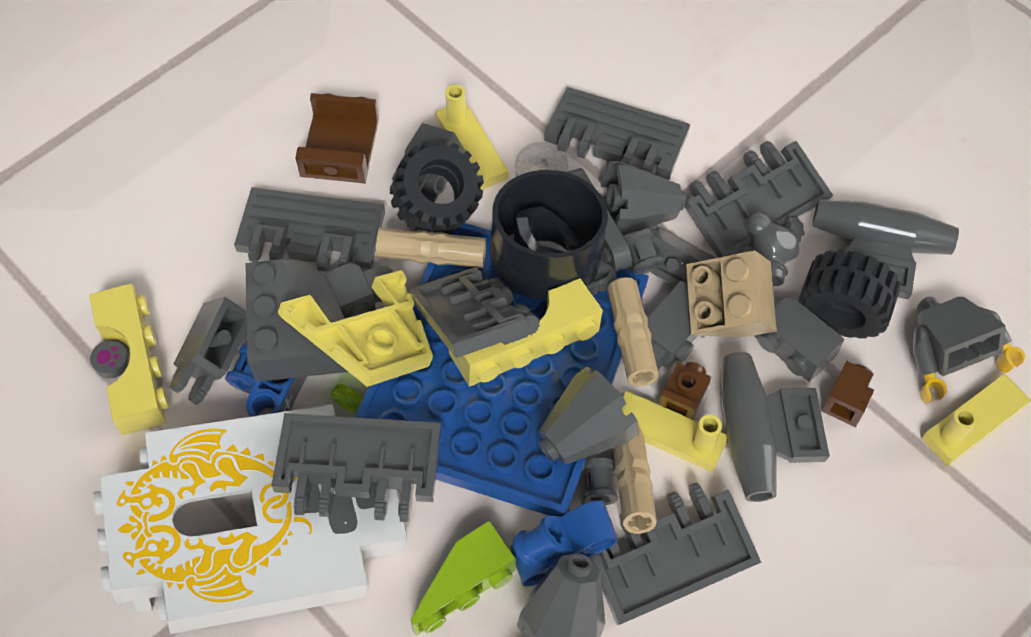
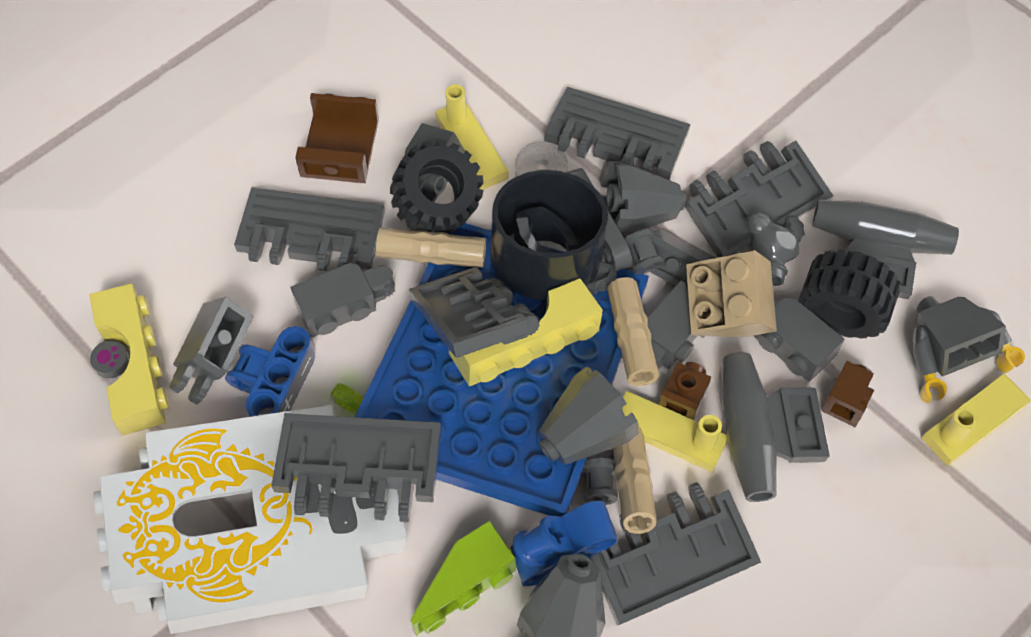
(273, 345): dark grey wedge -> none
(372, 344): light yellow wing -> none

